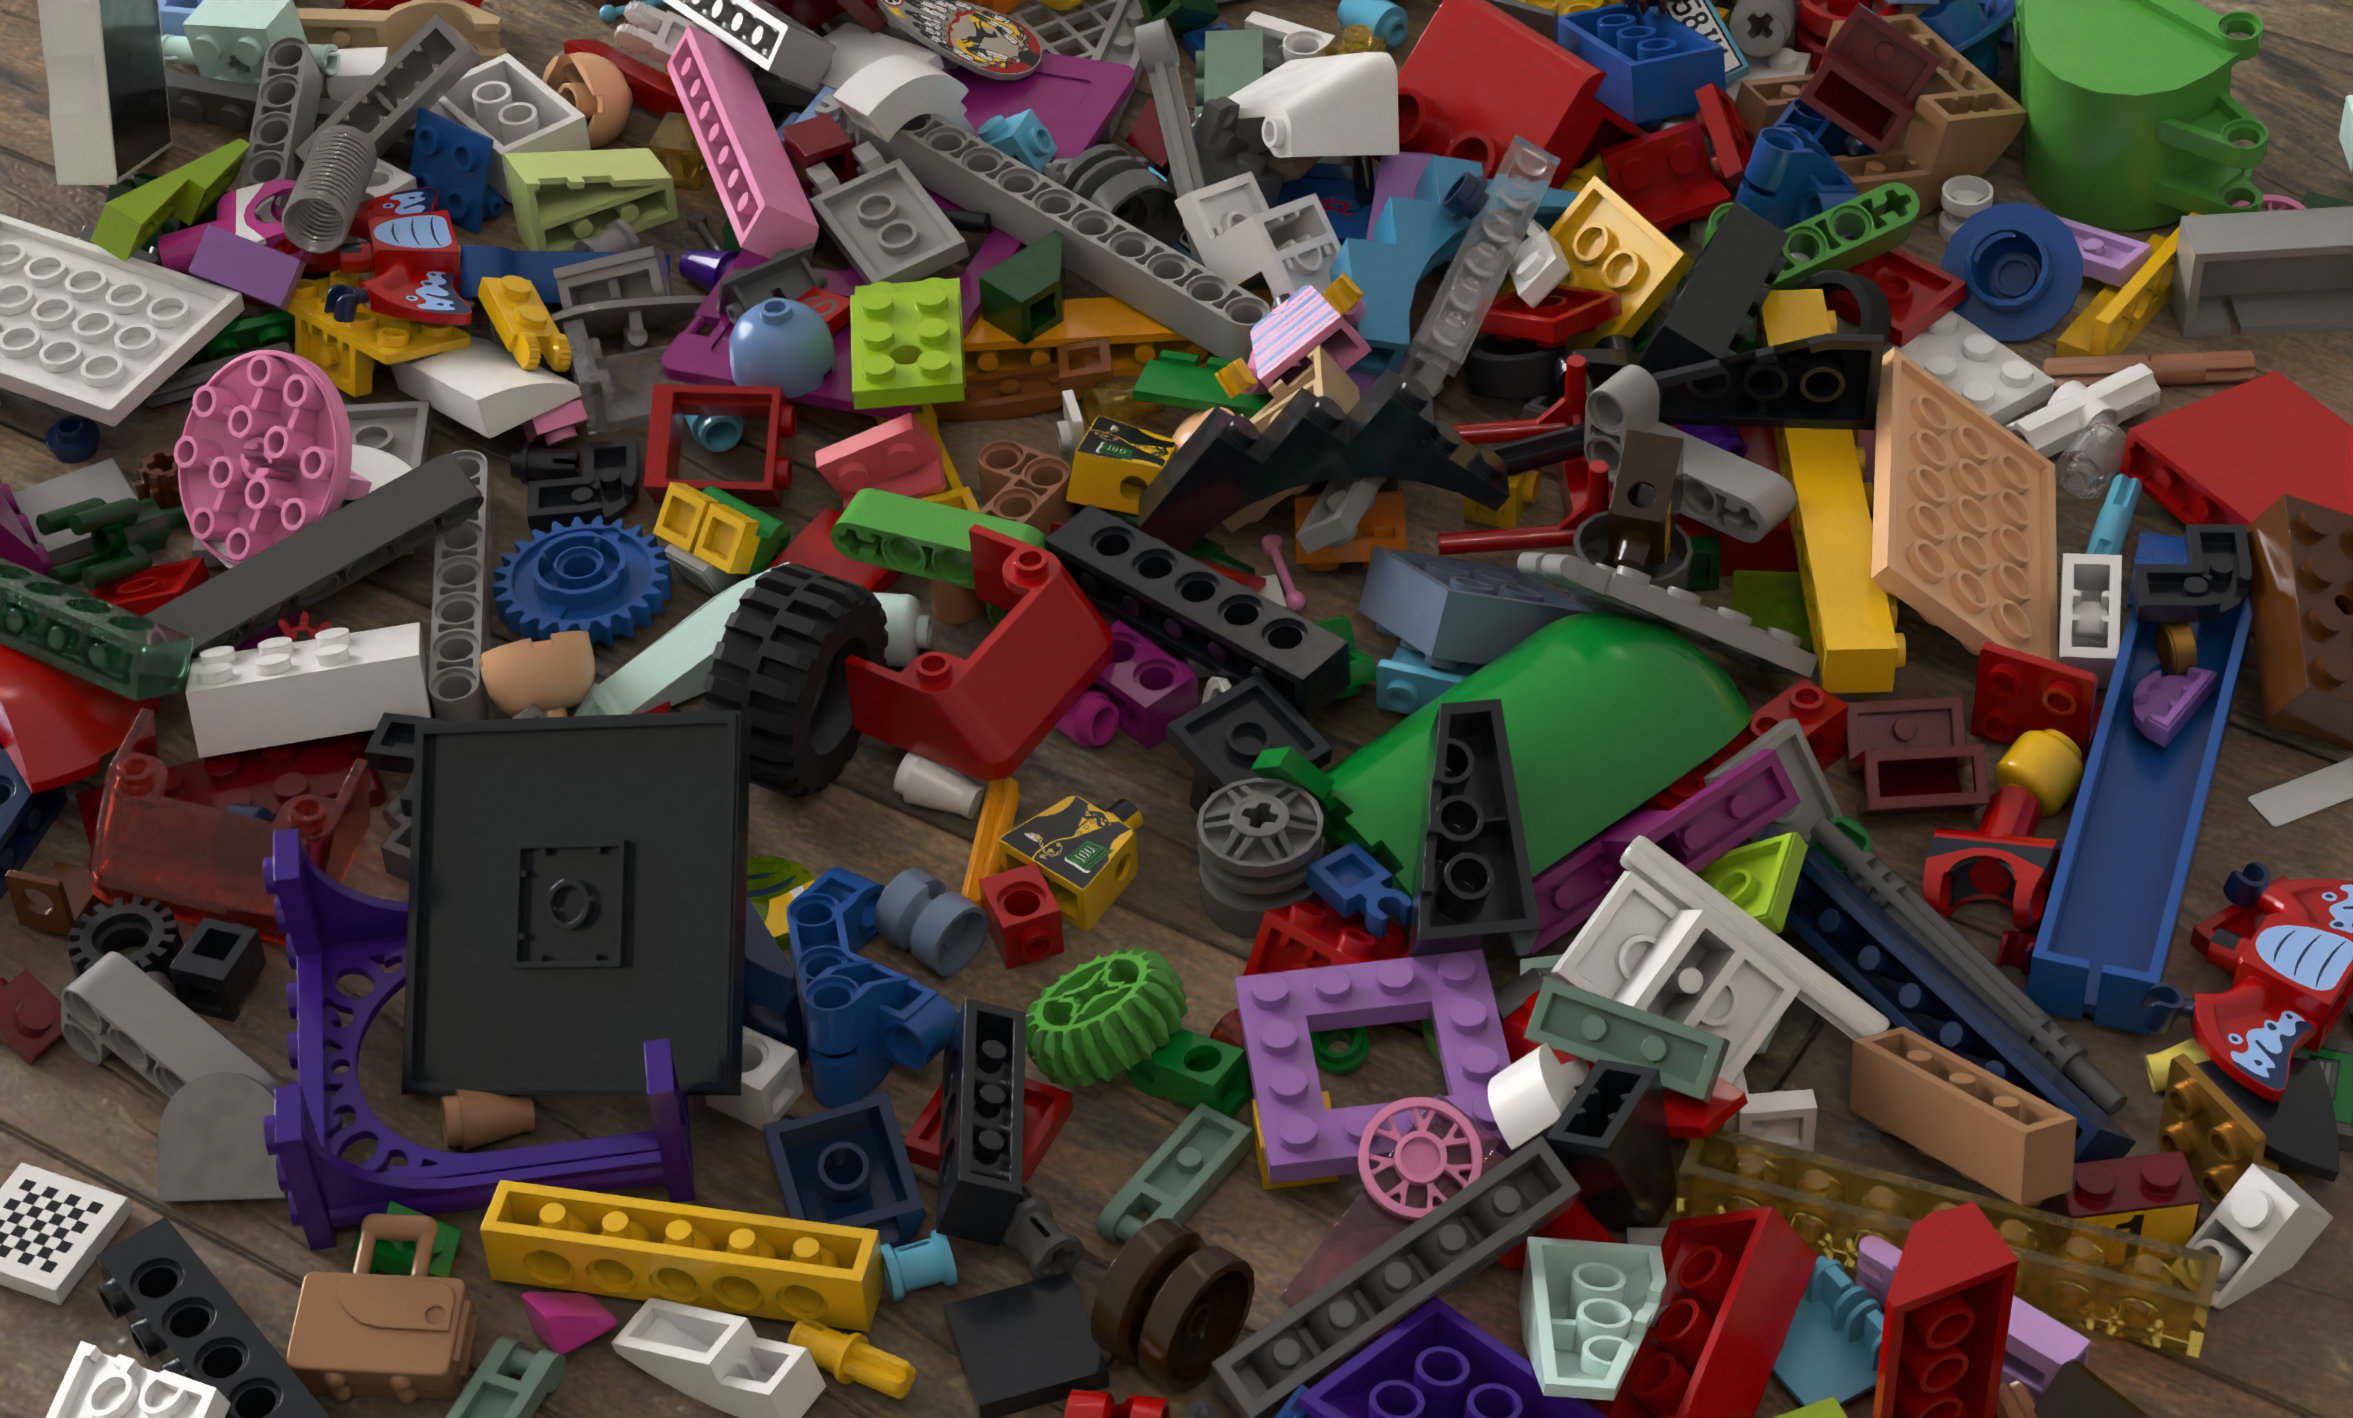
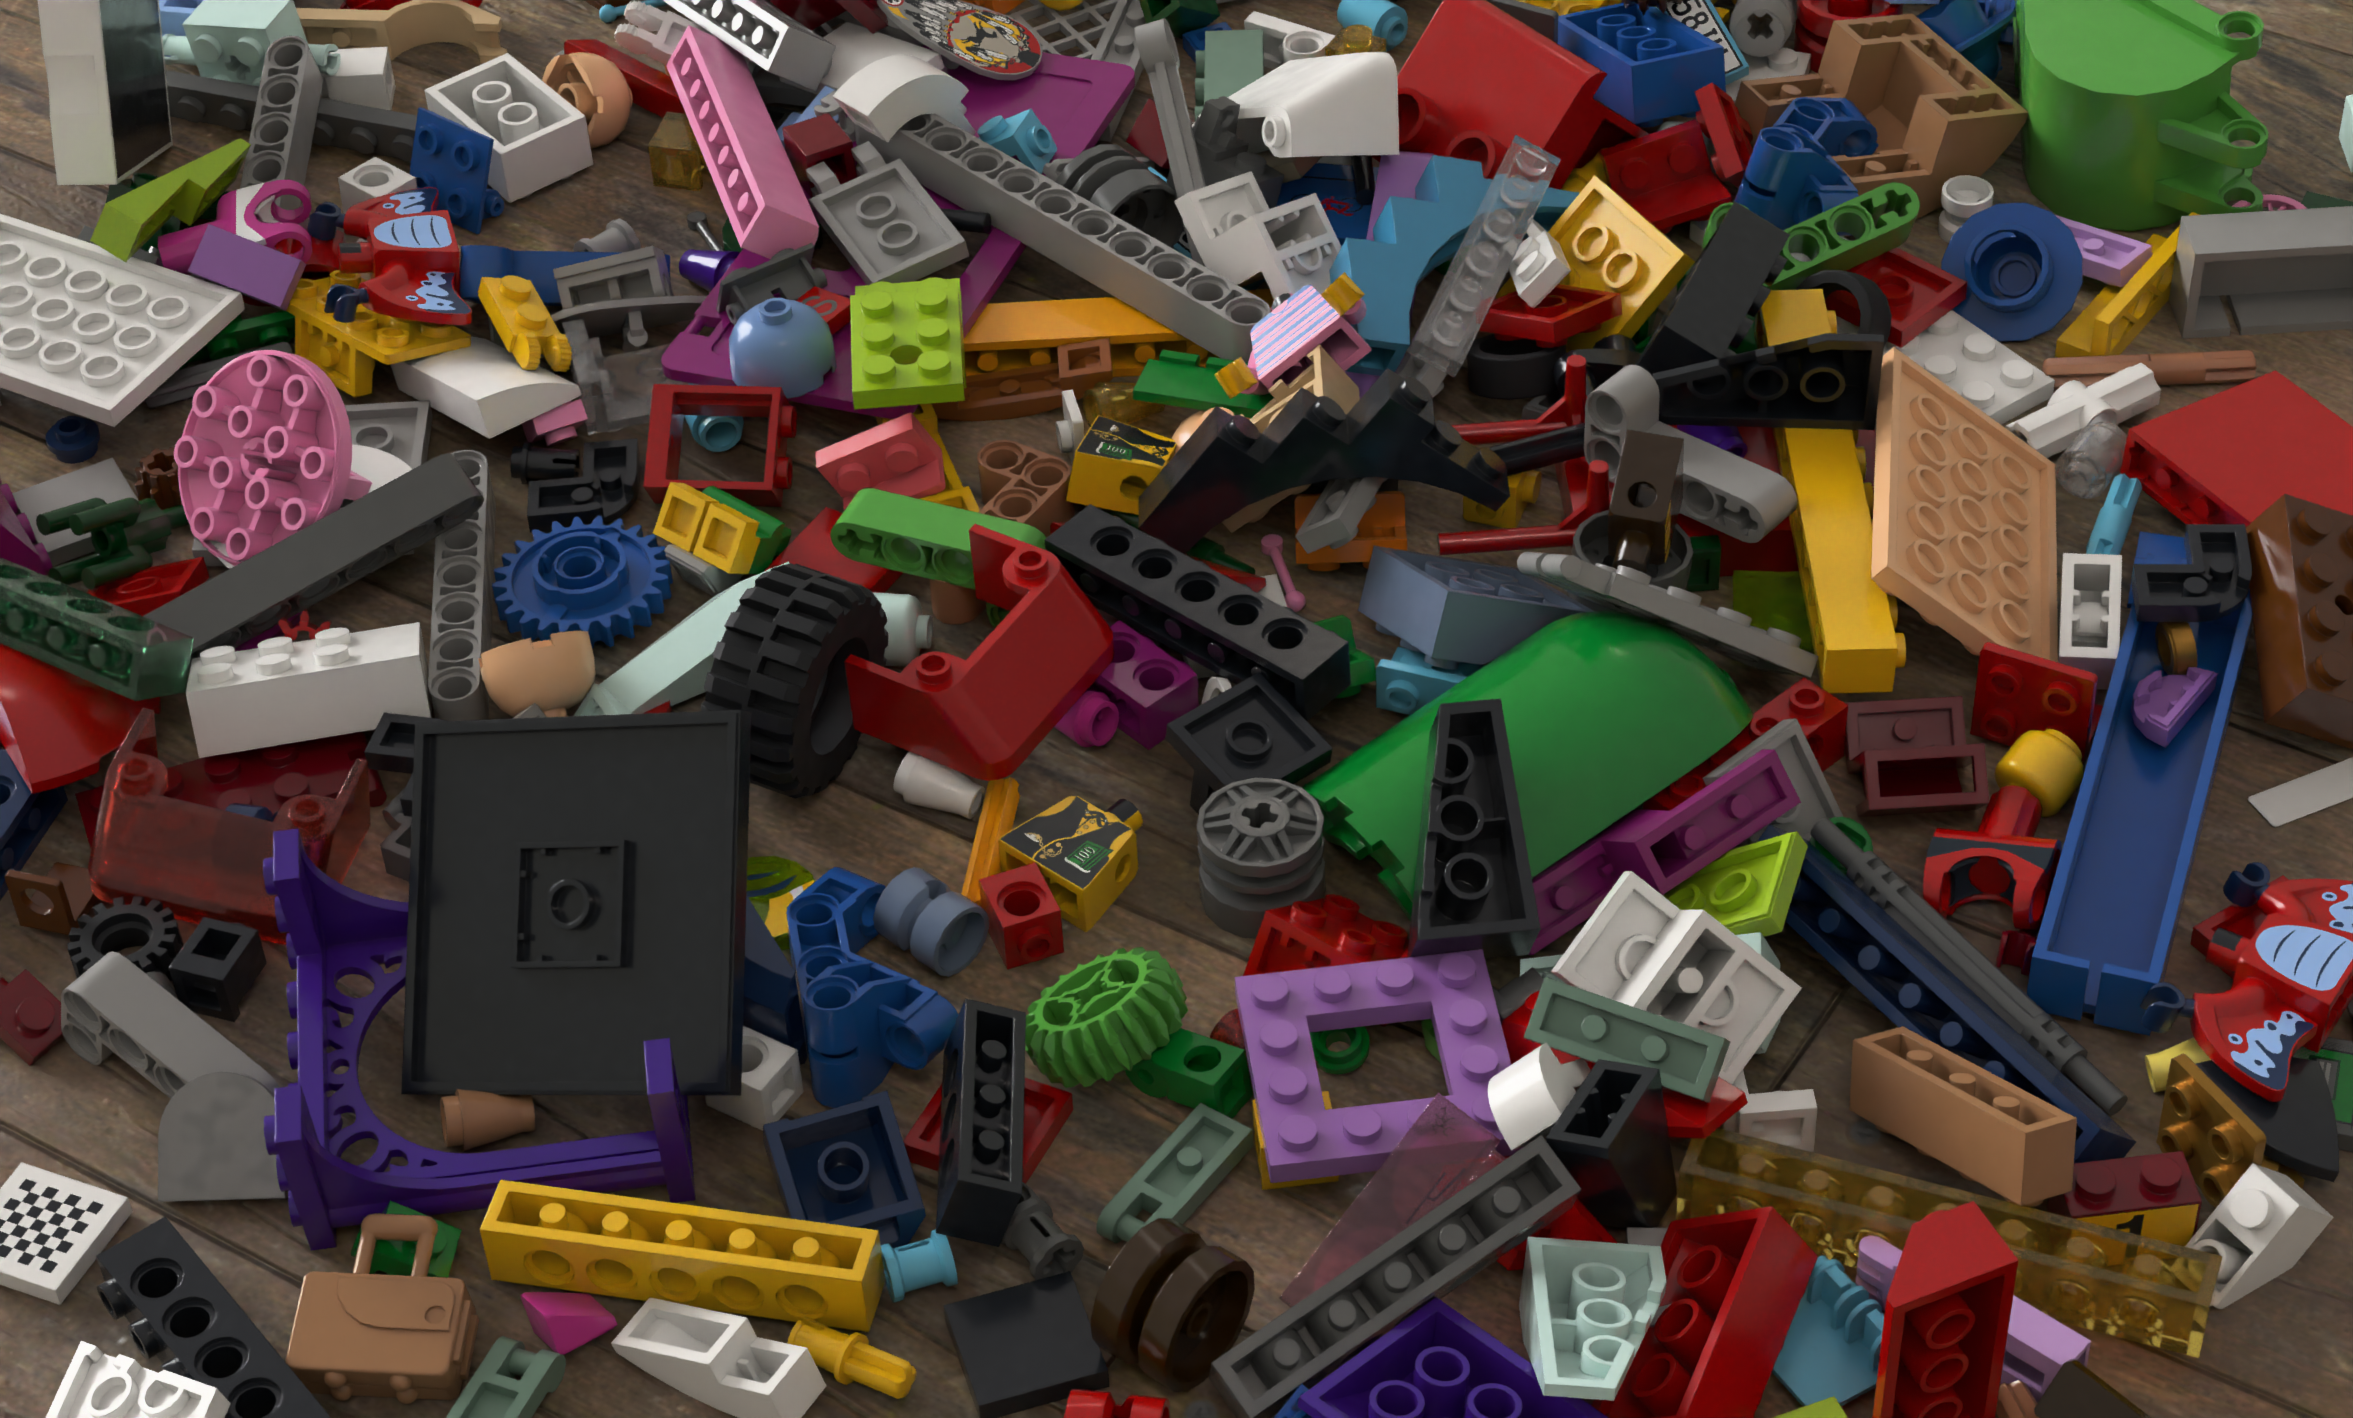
(325, 185): light grey piece -> none
(409, 80): light grey brick -> none
(579, 192): yellowish green wedge -> none
(1026, 290): dark green slope -> none
(1292, 767): green tile -> none
(1357, 882): blue plate -> none
(1419, 1155): bright pink wheel -> none
(1466, 197): dark blue plate -> none
(1692, 893): white axle -> none
(1868, 77): dark red piece -> none

